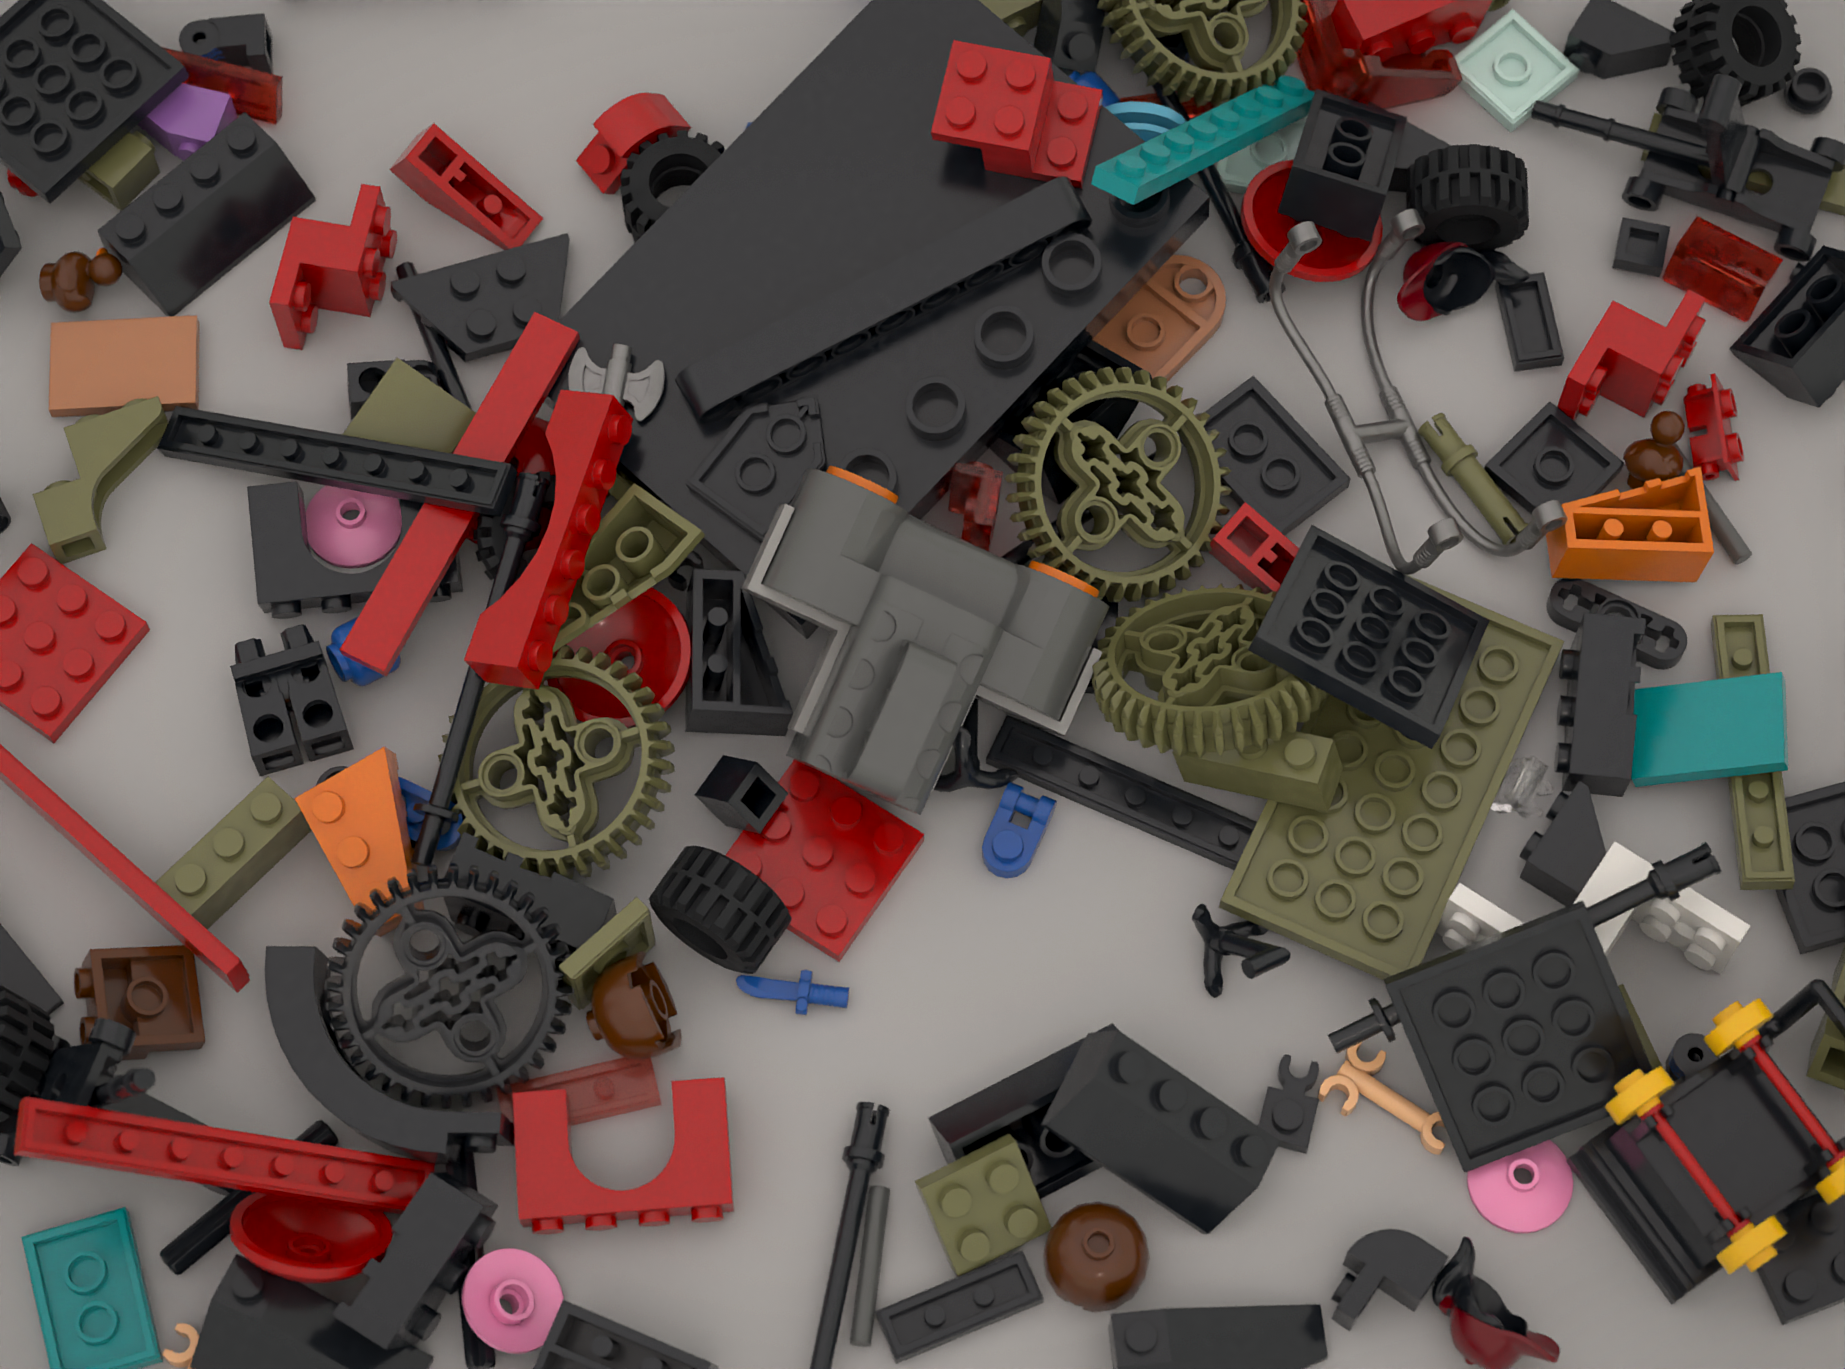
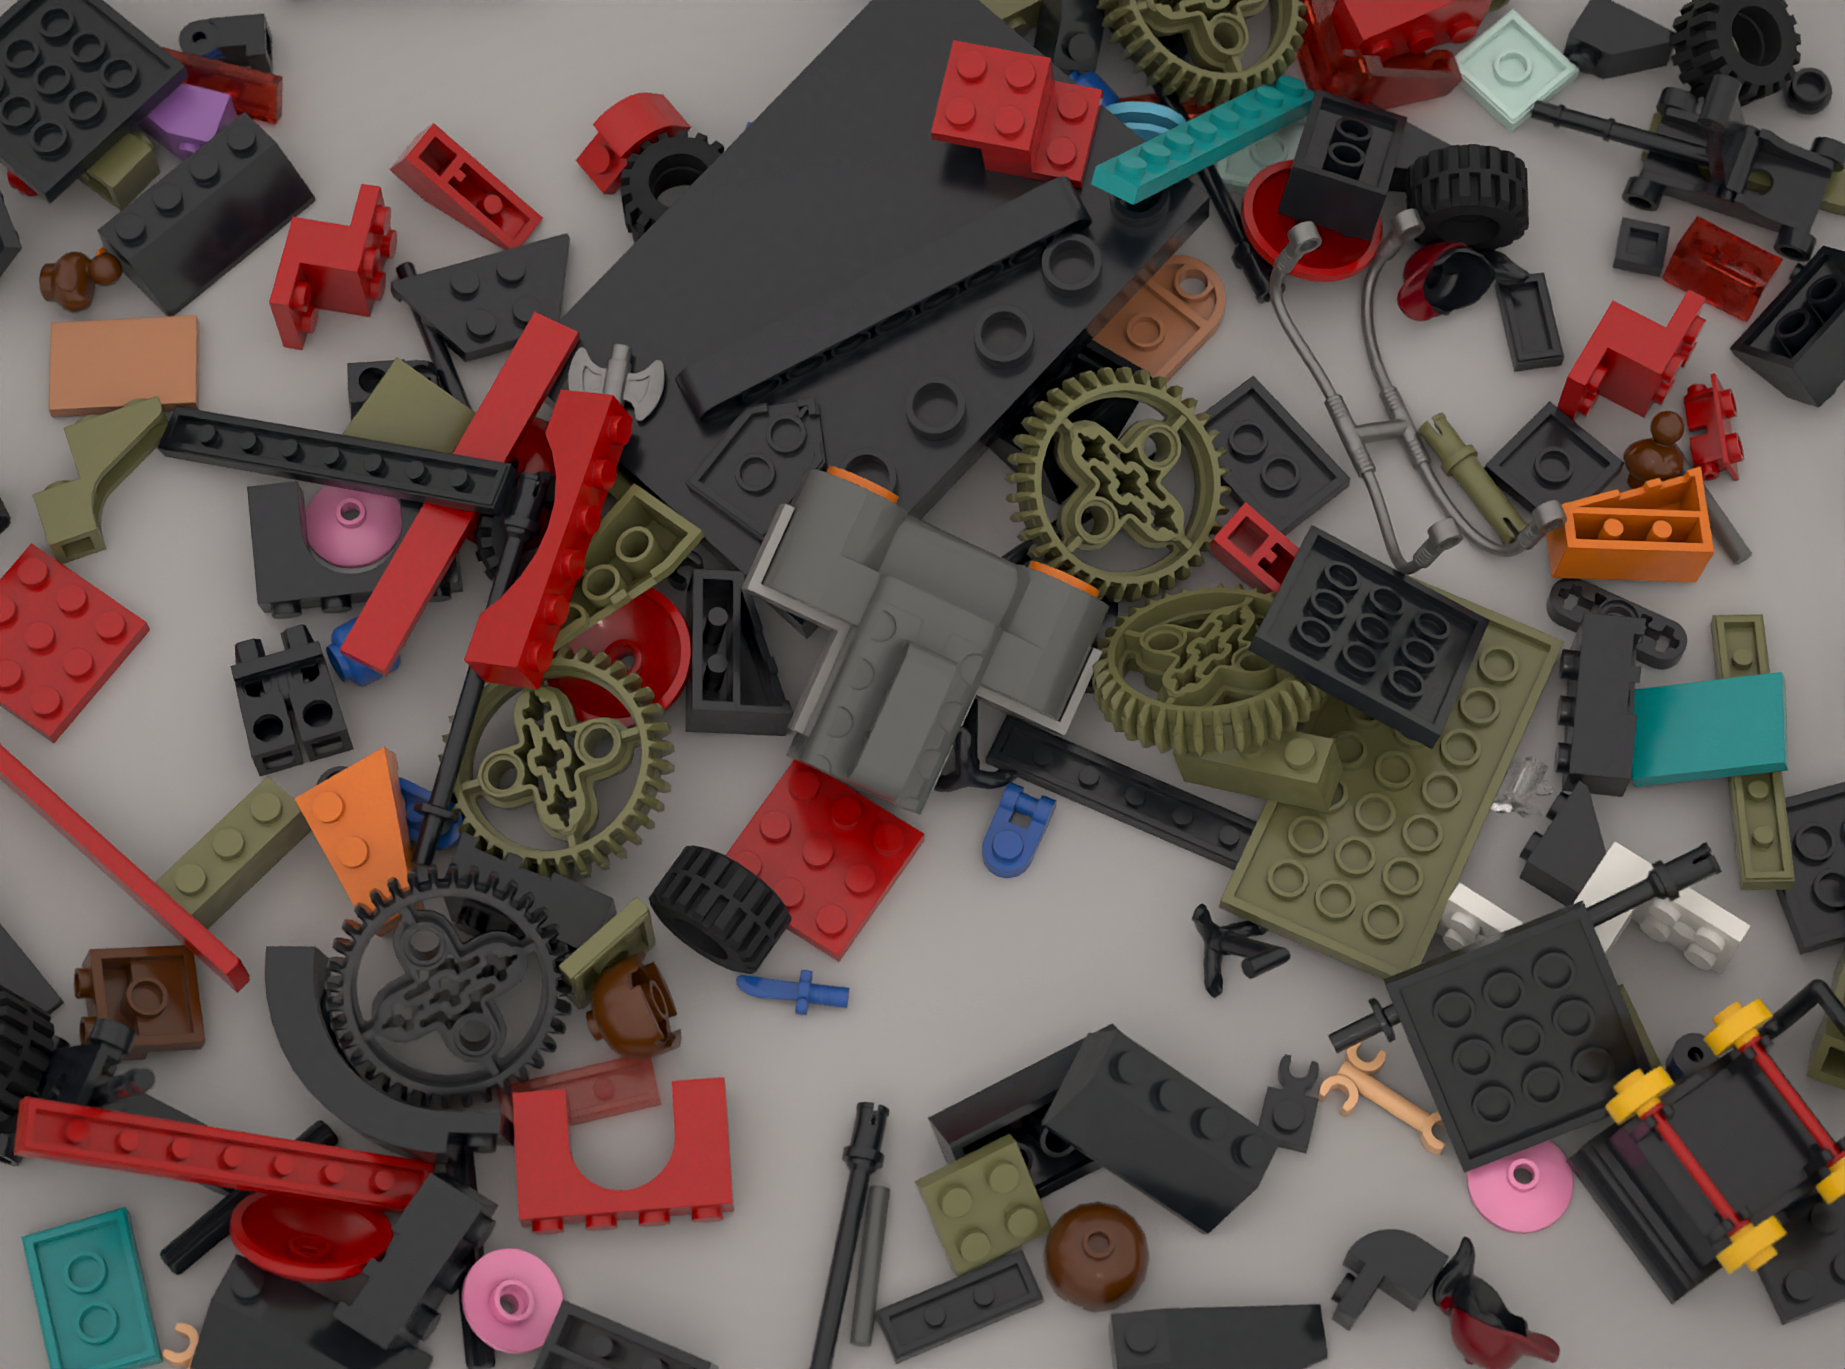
(741, 794): black brick -> none
(976, 495): clear red bracket -> none

